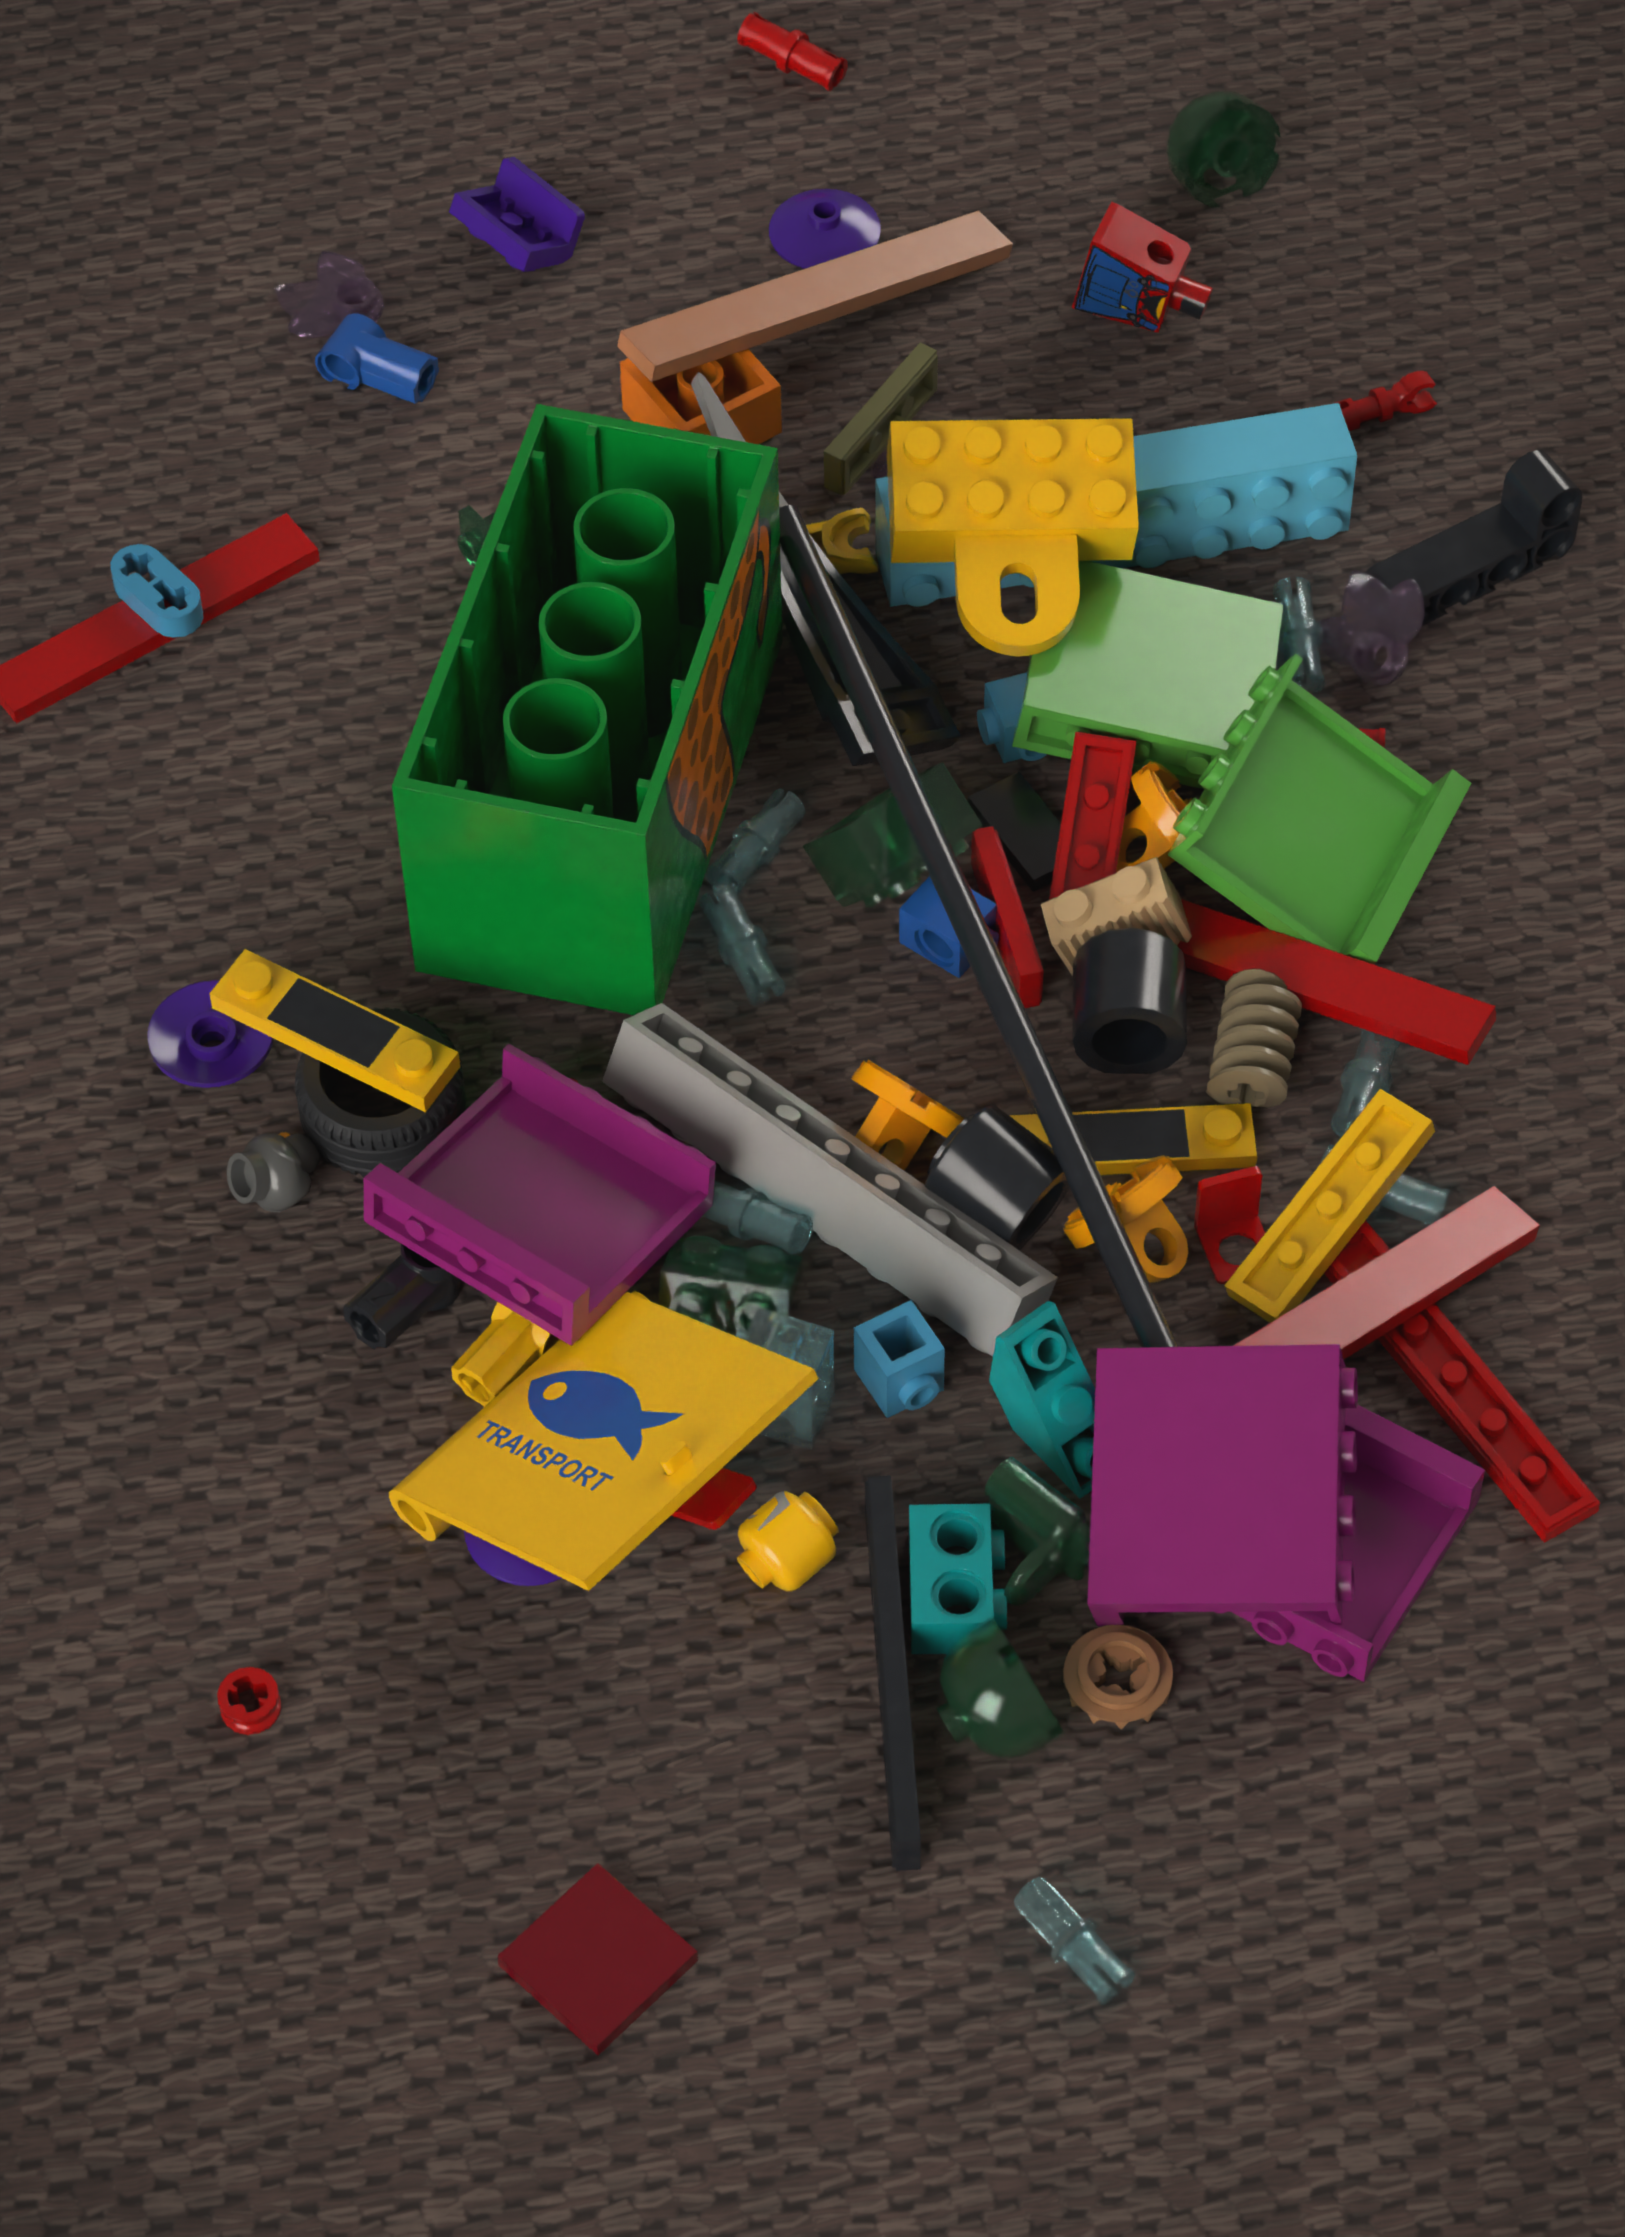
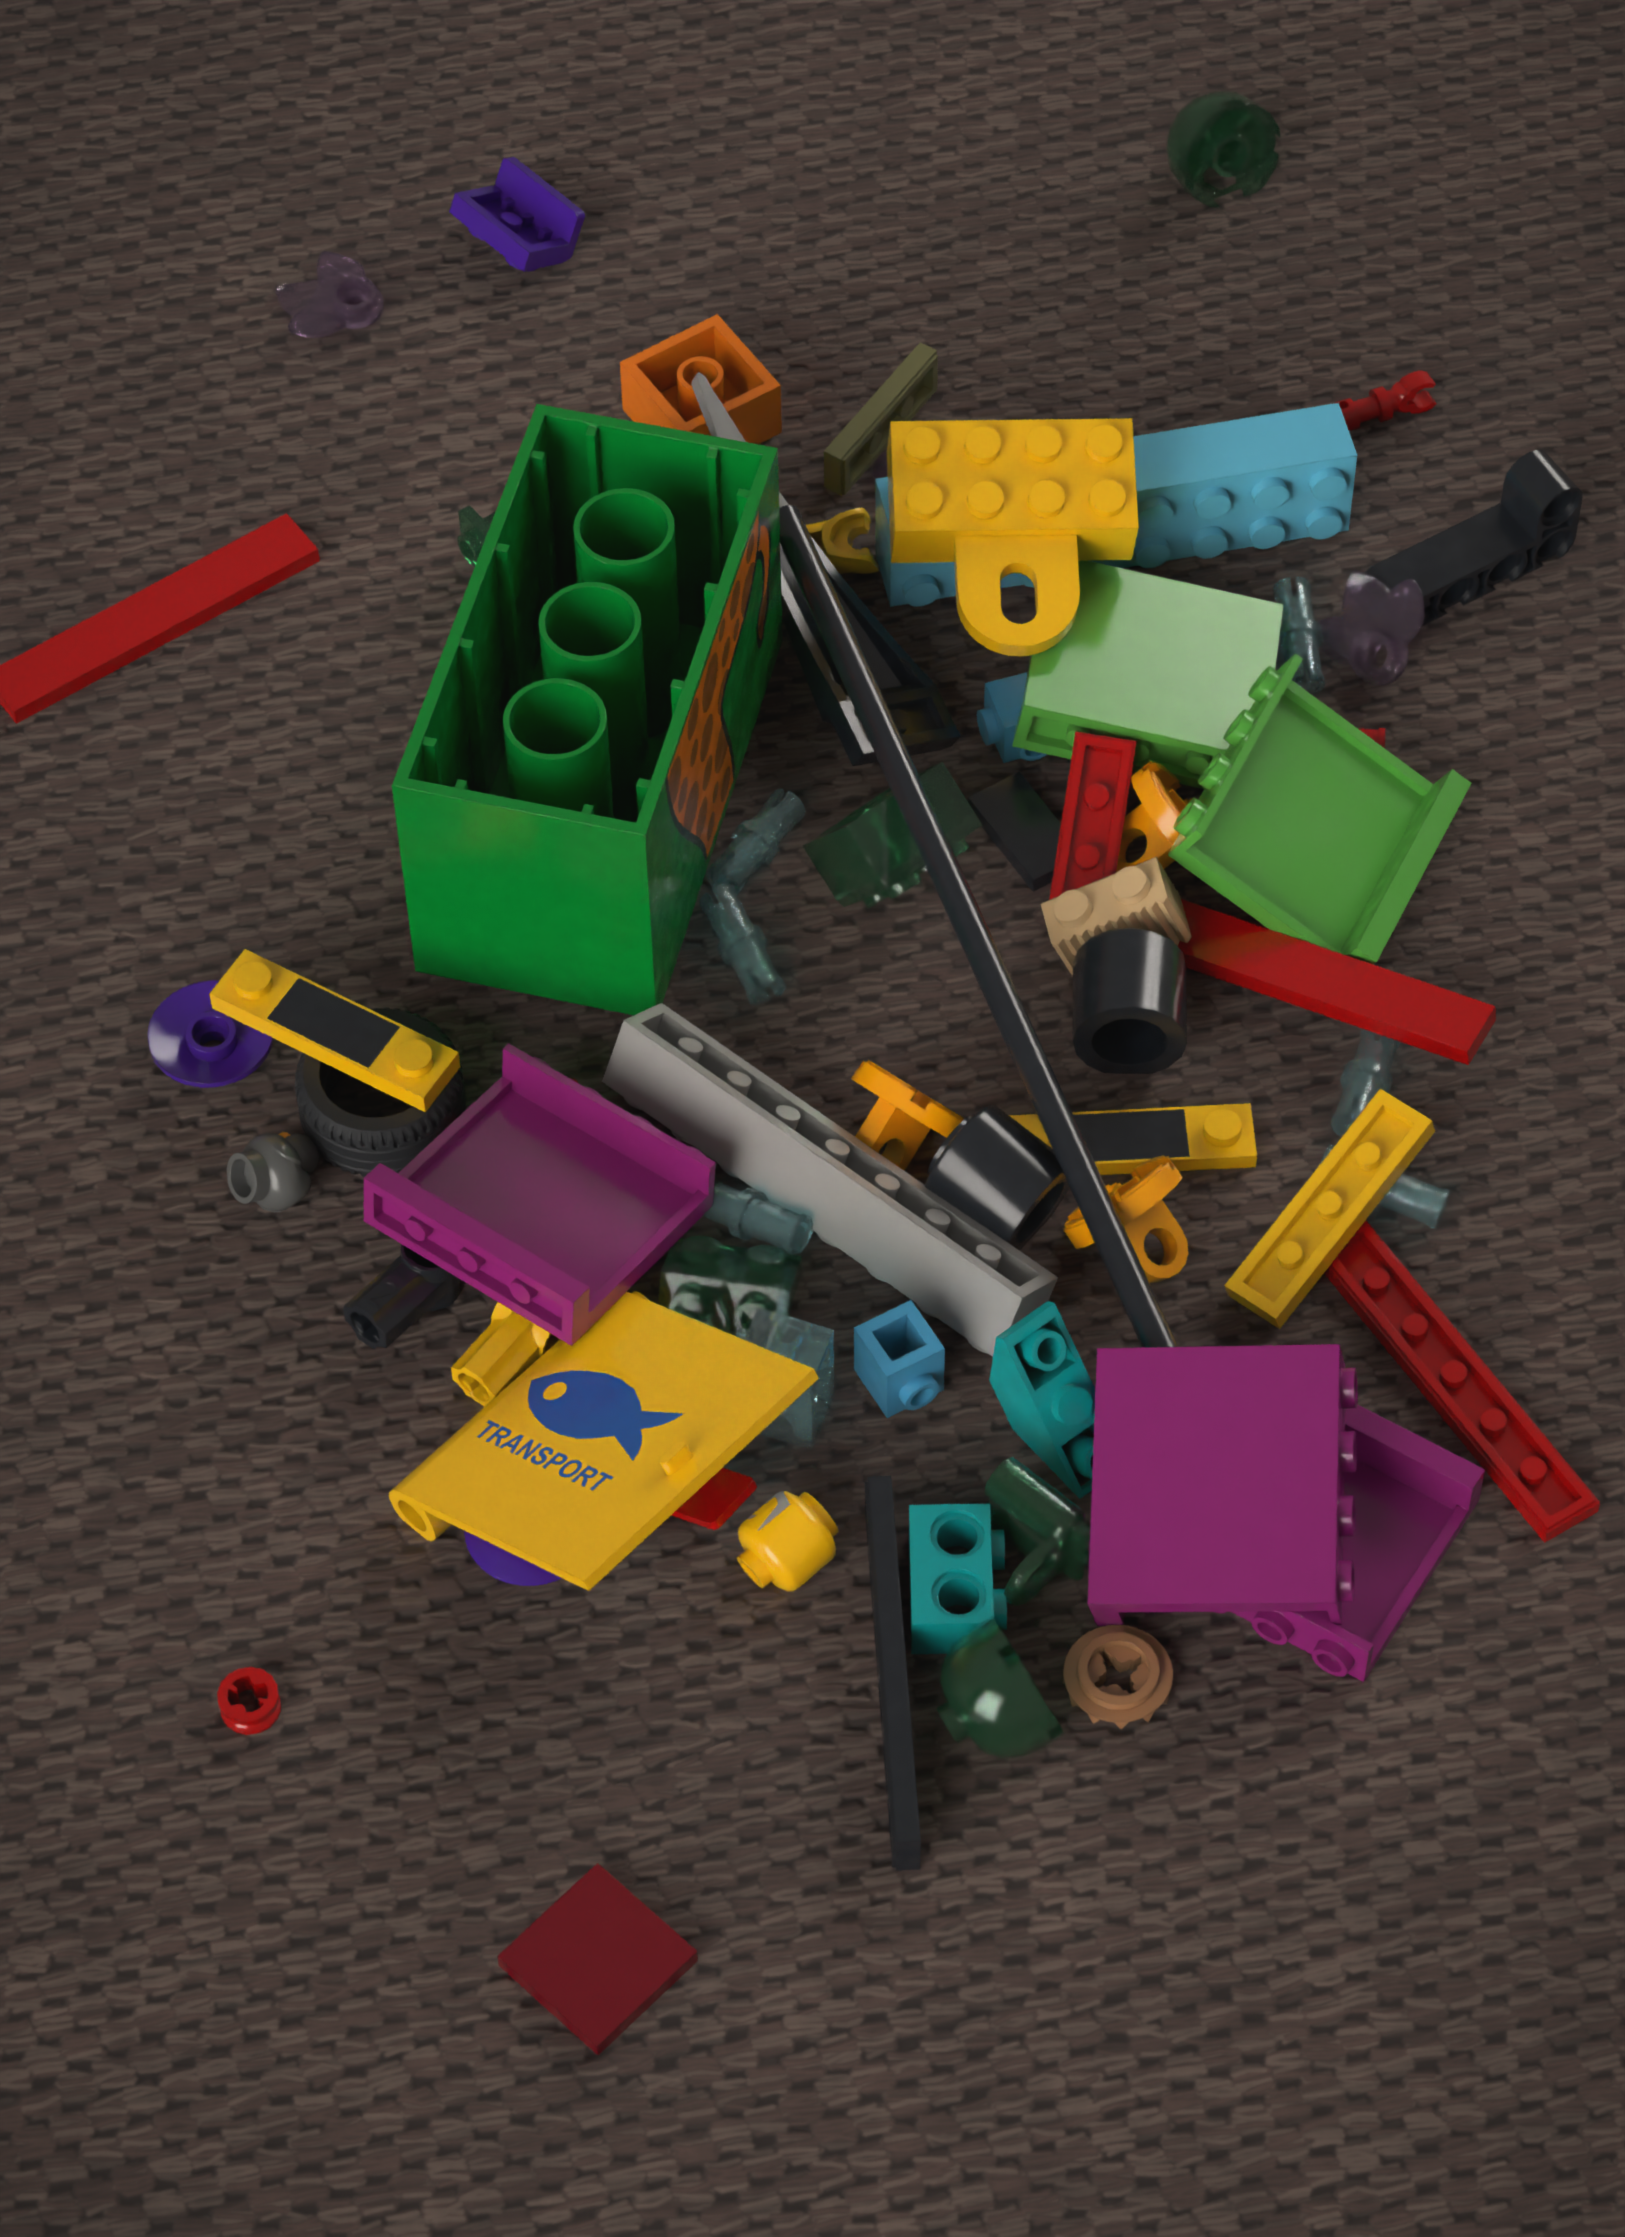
(148, 597): dark azure beam -> none
(364, 355): blue piece -> none
(792, 51): red pin -> none
(813, 295): nougat tile -> none
(822, 227): dark purple dish -> none
(929, 932): blue brick -> none
(1015, 937): red tile -> none
(1072, 1939): clear light blue axle -> none
(1137, 273): torso -> none
(1227, 1208): red bracket -> none
(1254, 1040): dark tan piece -> none
(1406, 1277): tile -> none

